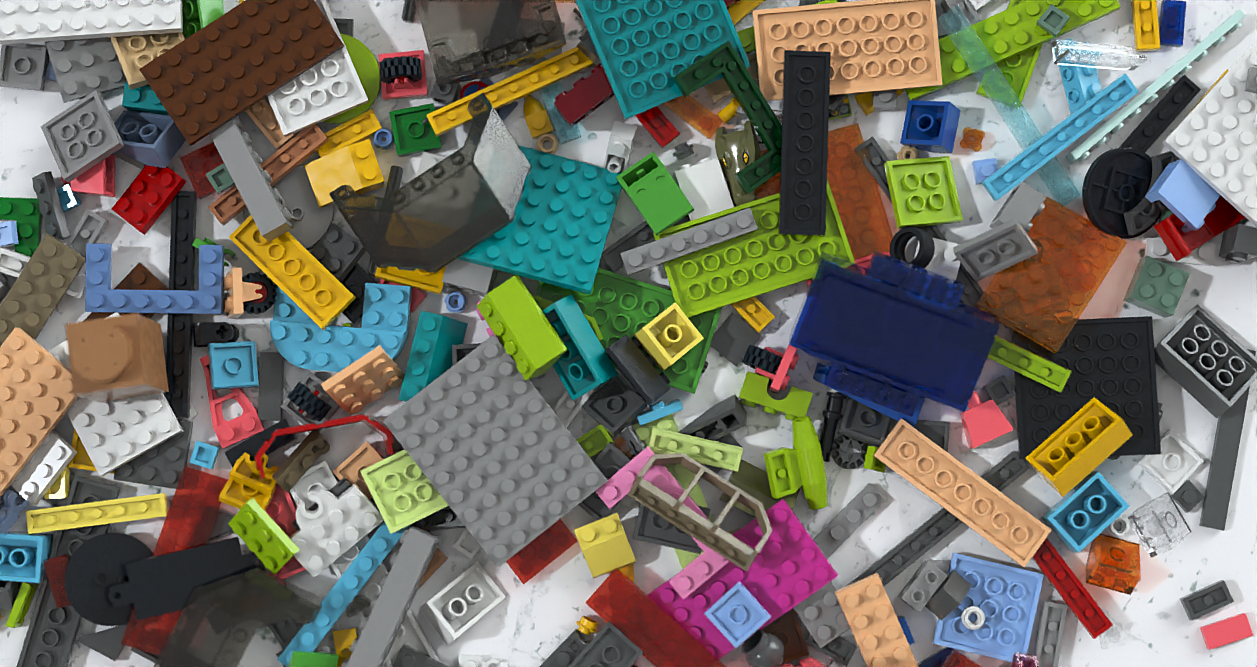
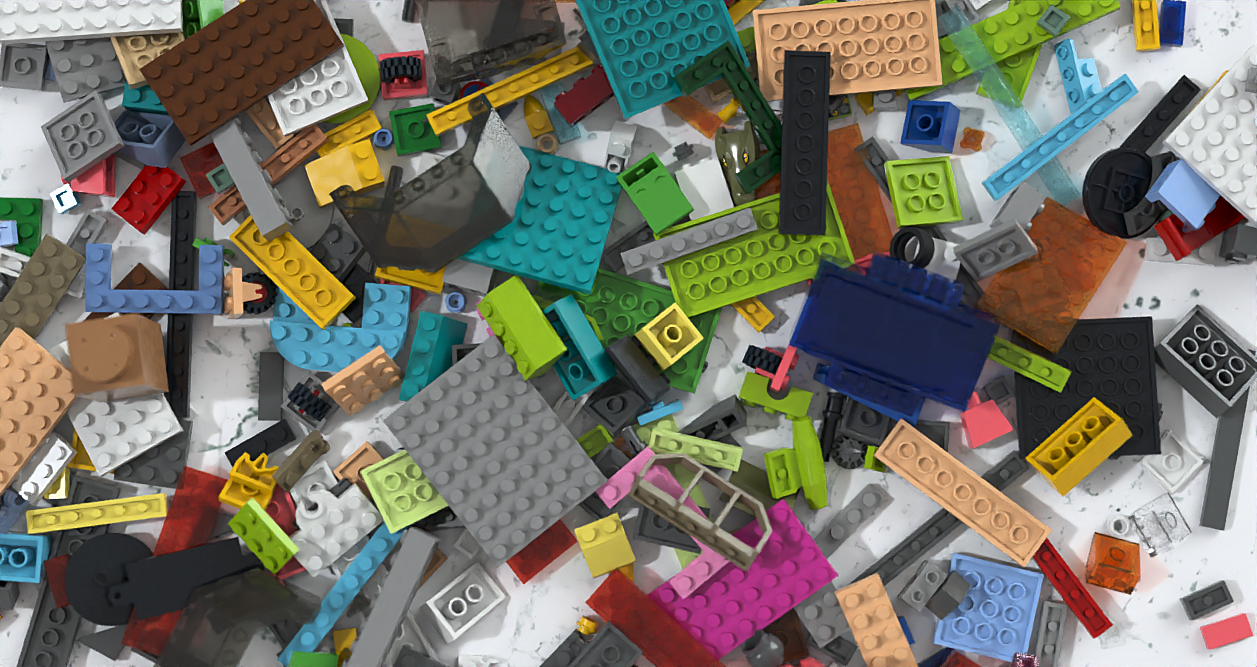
(21, 604): lime tile -> none
(50, 205): dark grey plate -> none
(204, 455): medium azure plate -> none
(213, 333): black piece -> none
(233, 365): medium azure plate -> none
(238, 428): coral plate -> none
(373, 424): red windscreen -> none
(658, 126): red plate -> none
(734, 338): dark grey piece -> none
(737, 614): light blue plate -> none
(913, 152): tan plate -> none
(979, 620): white plate -> none
(983, 169): light blue plate -> none
(1085, 511): medium azure brick -> none
(1096, 55): clear panel -> none
(1156, 286): sand green brick -> none
(1163, 81): light aqua plate -> none
(1187, 496): dark grey plate -> none

